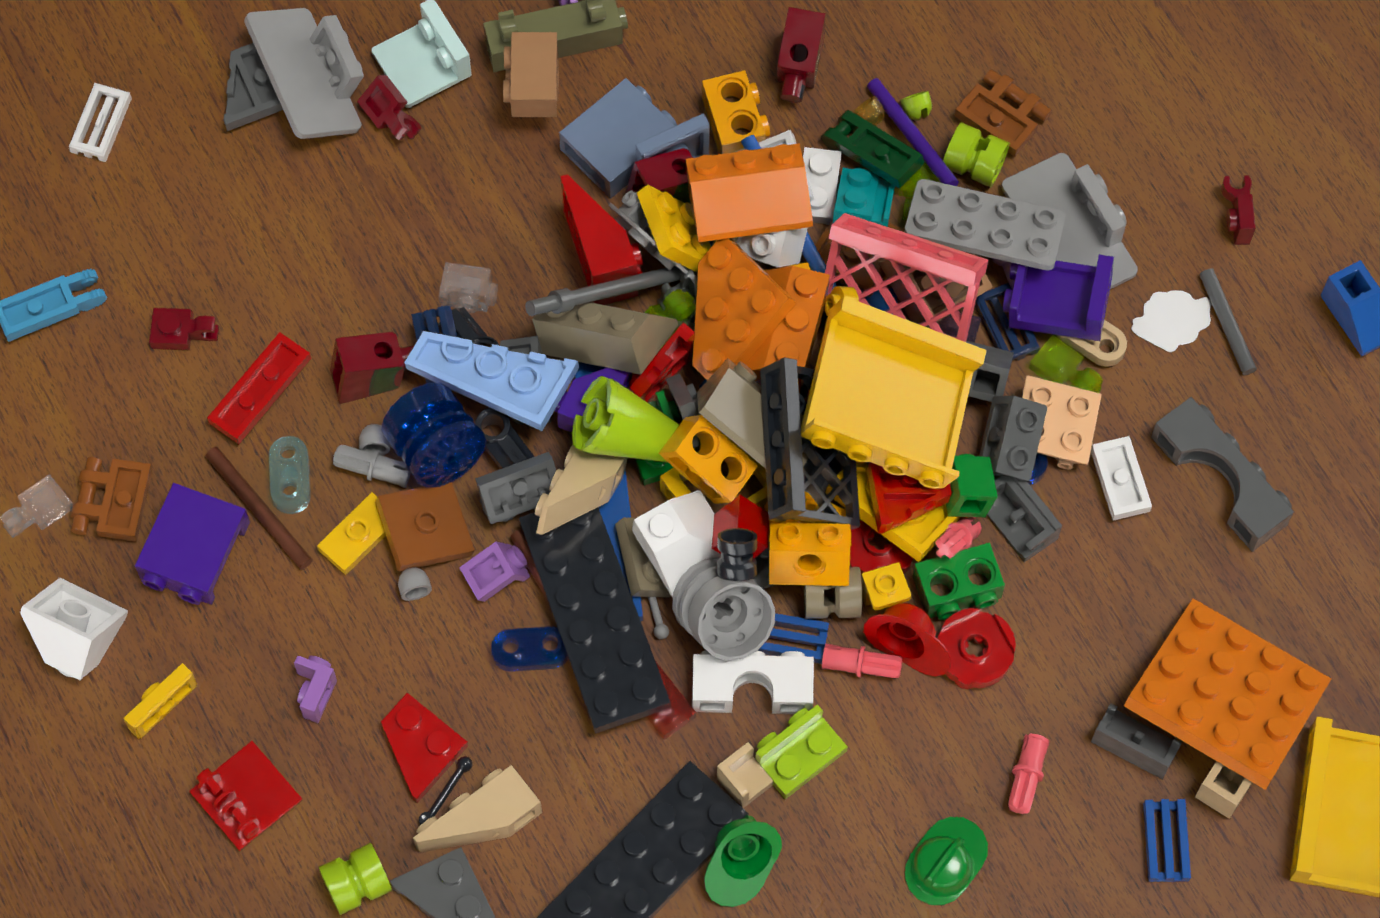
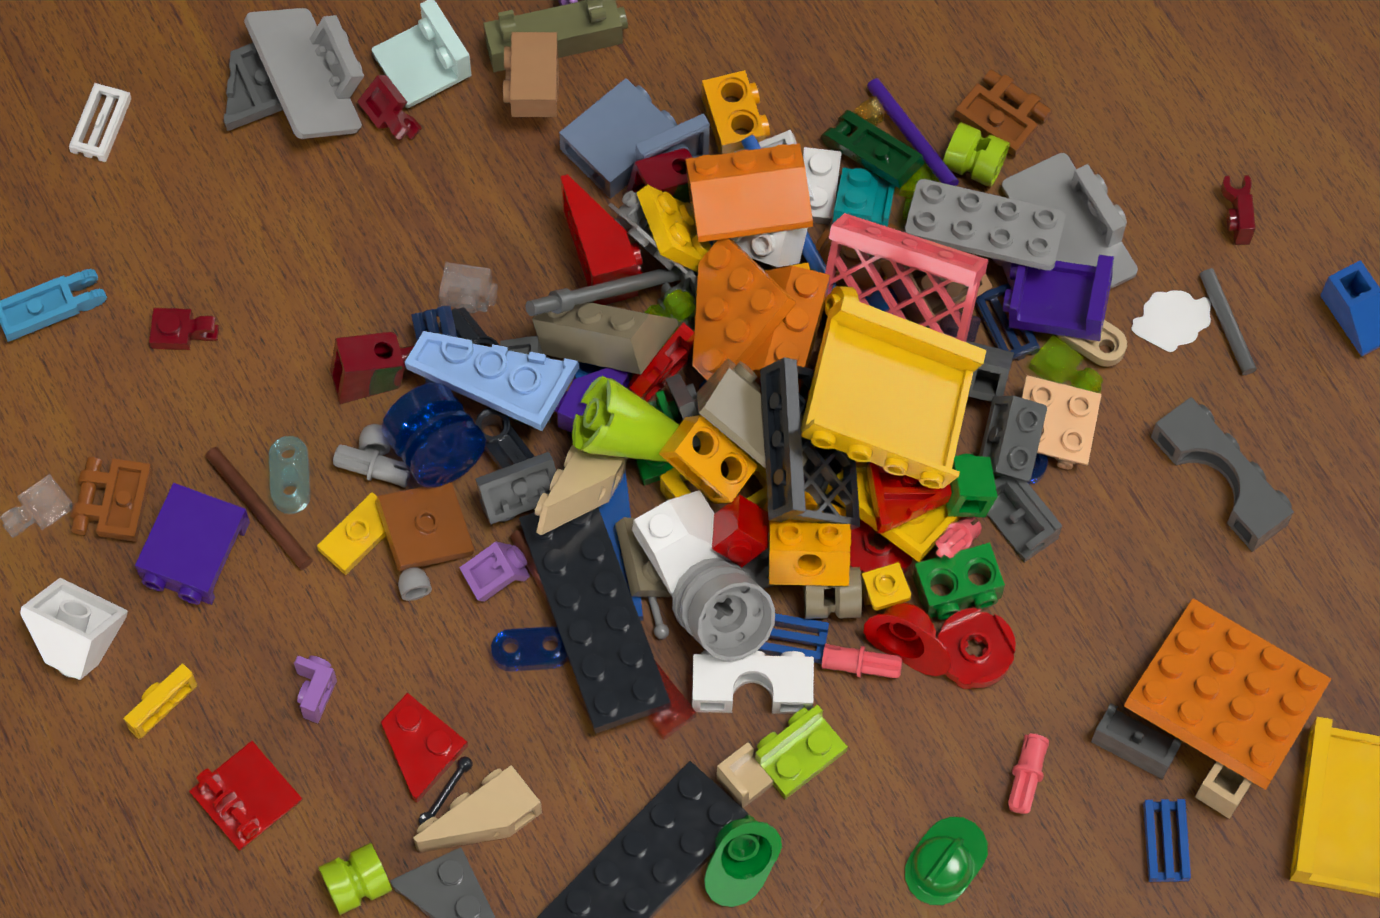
(259, 388): red plate -> none
(737, 554): black wheel -> none
(800, 52): dark red torso -> none
(917, 105): lime hinge -> none
(1121, 478): white plate -> none

